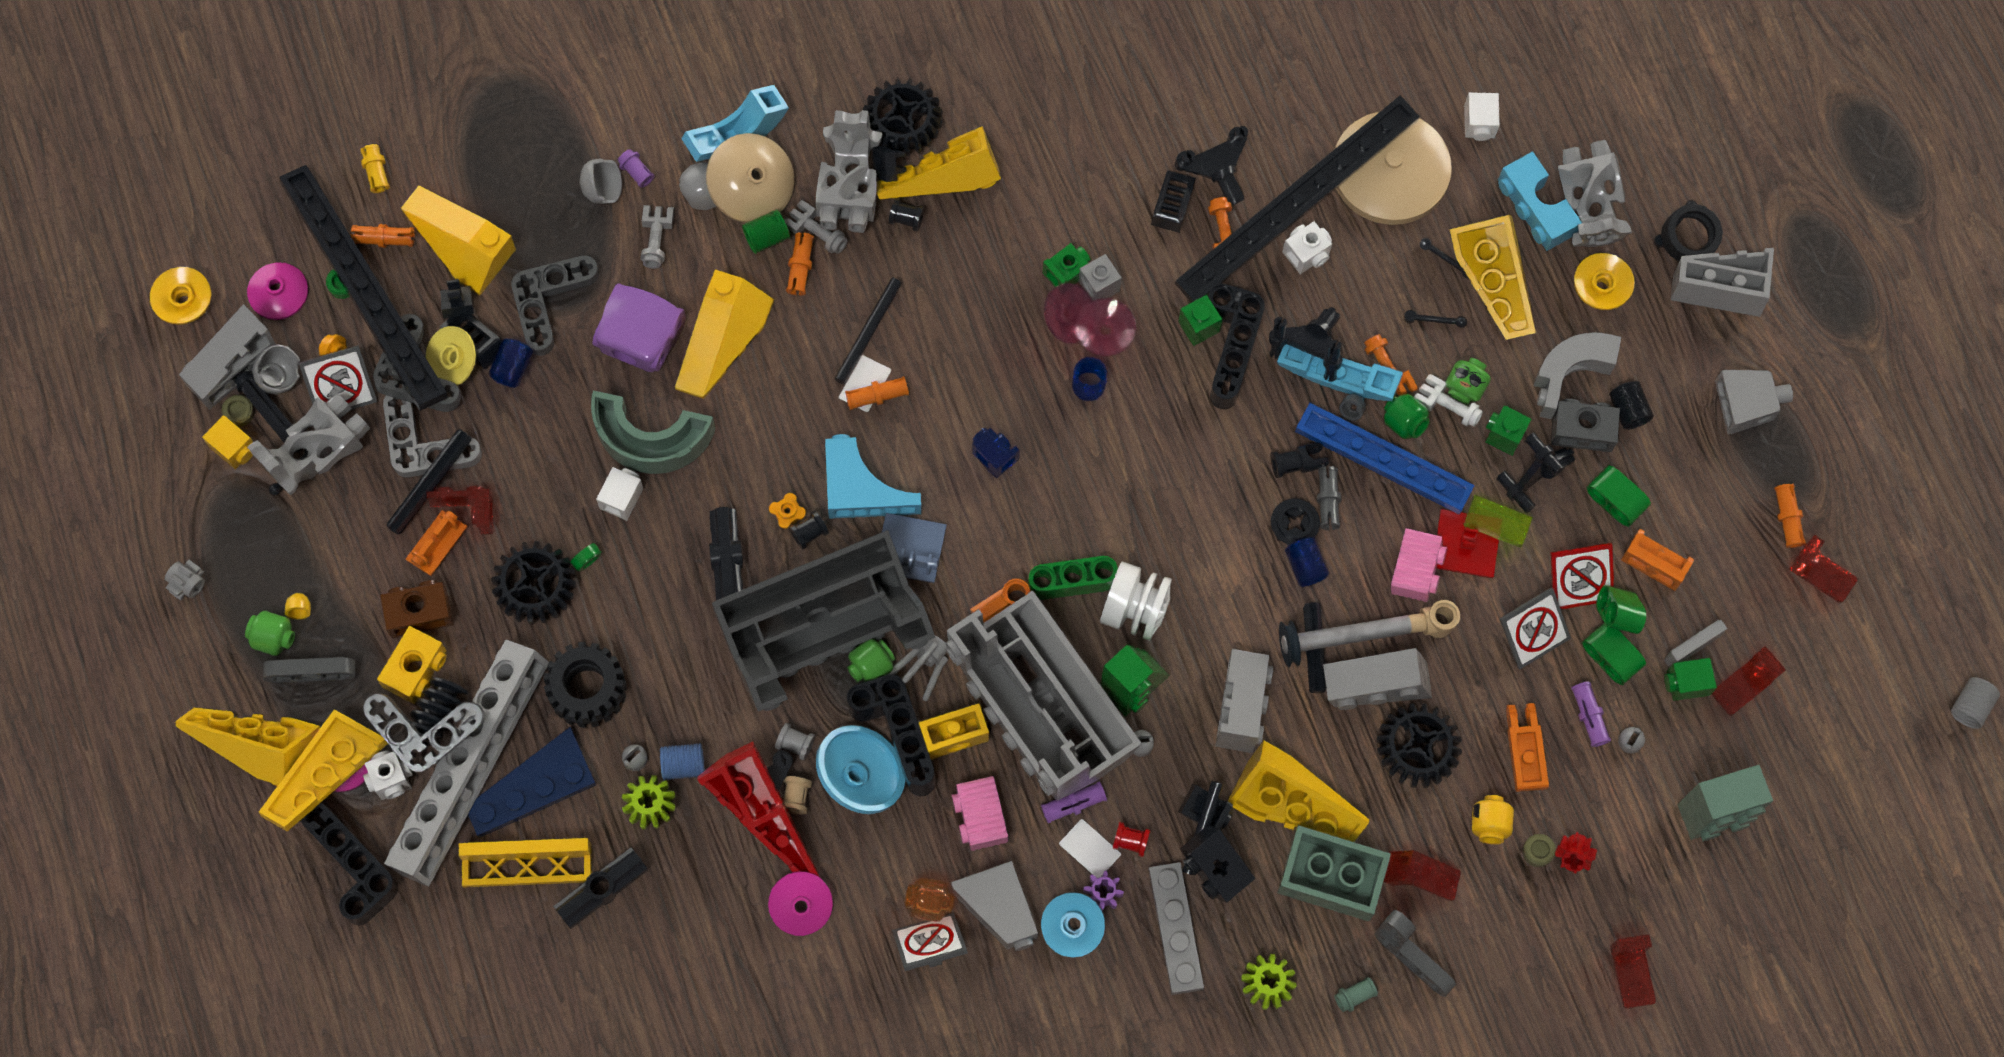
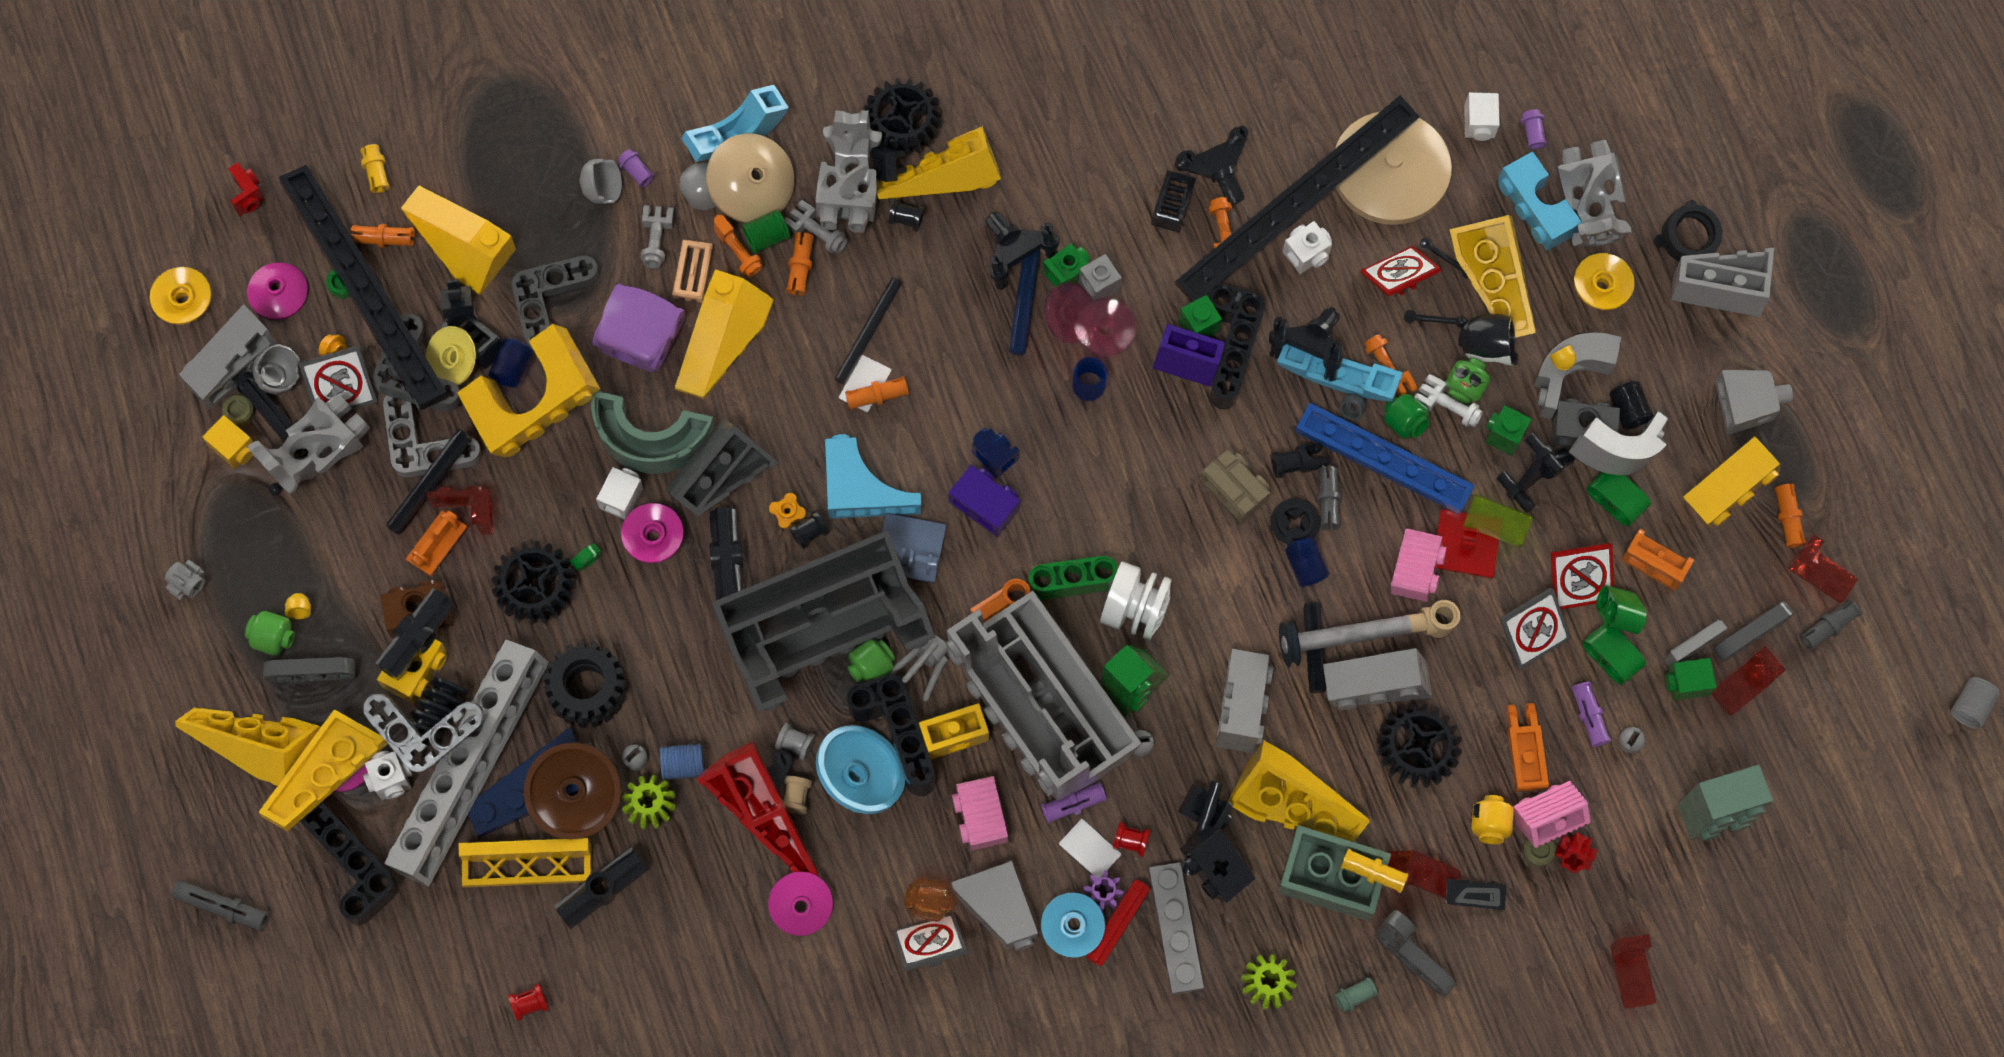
(186, 893): none -> dark grey pin
(251, 196): none -> red bracket
(415, 634): none -> black piece
(528, 1002): none -> red bush
(567, 386): none -> yellow arch
(576, 814): none -> reddish brown dish
(650, 519): none -> dark pink dish
(689, 294): none -> light nougat tile
(718, 468): none -> dark grey wedge
(750, 264): none -> orange hinge
(984, 500): none -> dark purple brick
(1016, 245): none -> black axle
(1024, 304): none -> dark blue axle
(1119, 922): none -> red axle
(1188, 355): none -> dark purple brick
(1235, 485): none -> dark tan brick
(1374, 870): none -> yellow pin
(1400, 271): none -> piece
(1475, 894): none -> black sticker
(1489, 339): none -> black piece
(1534, 129): none -> medium lavender pin
(1552, 813): none -> bright pink brick
(1564, 358): none -> yellow hinge
(1616, 453): none -> arch
(1733, 483): none -> yellow wedge
(1754, 631): none -> dark grey beam
(1830, 624): none -> dark grey pin

